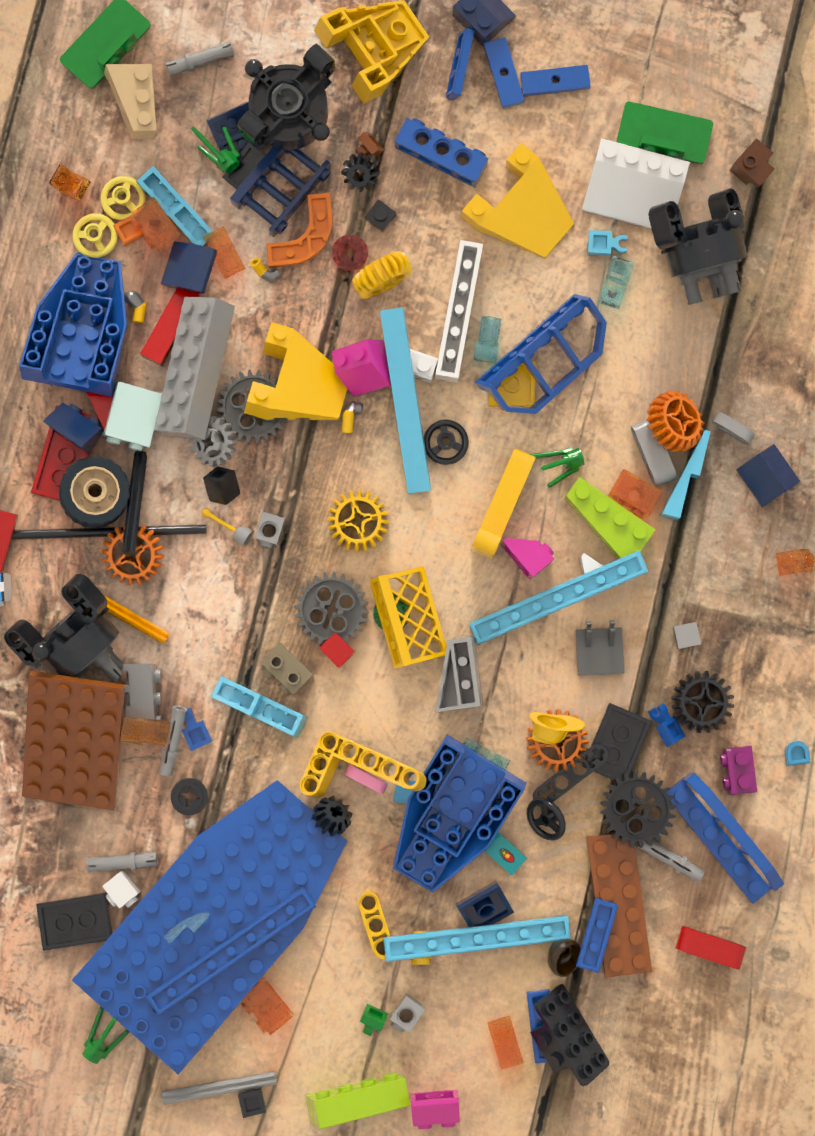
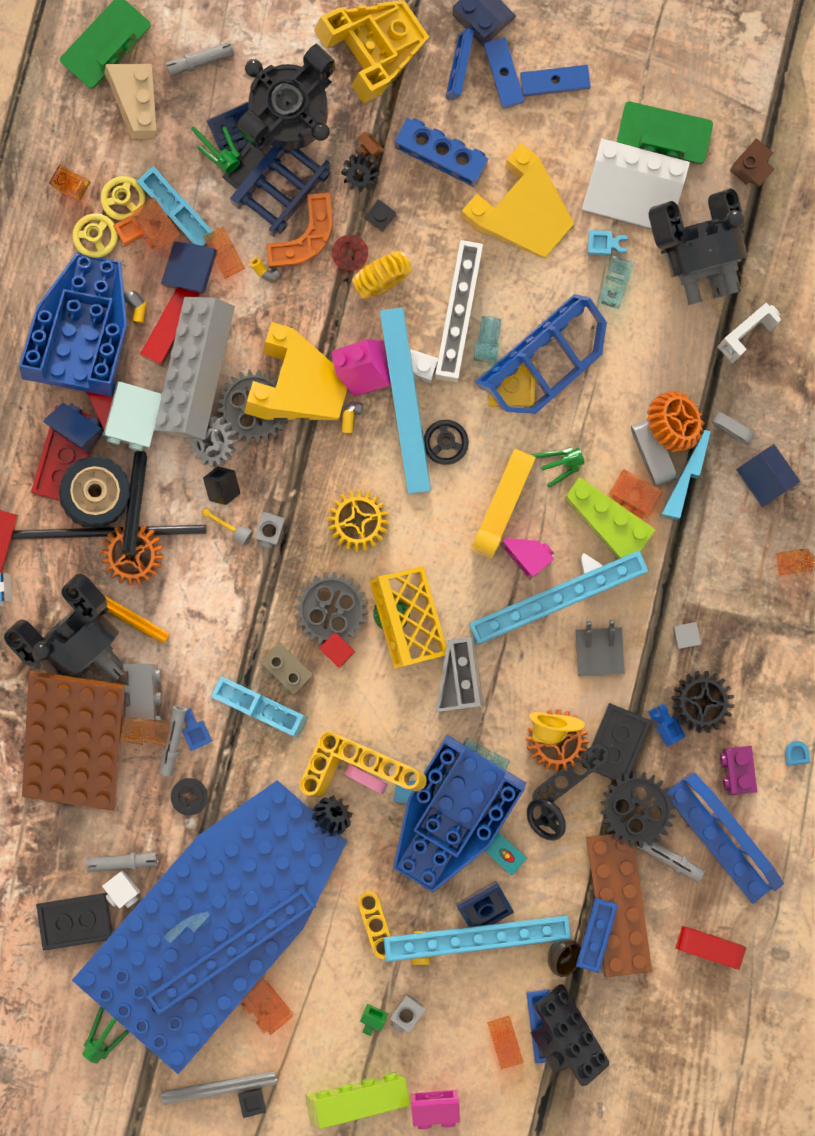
(732, 347): none -> white panel

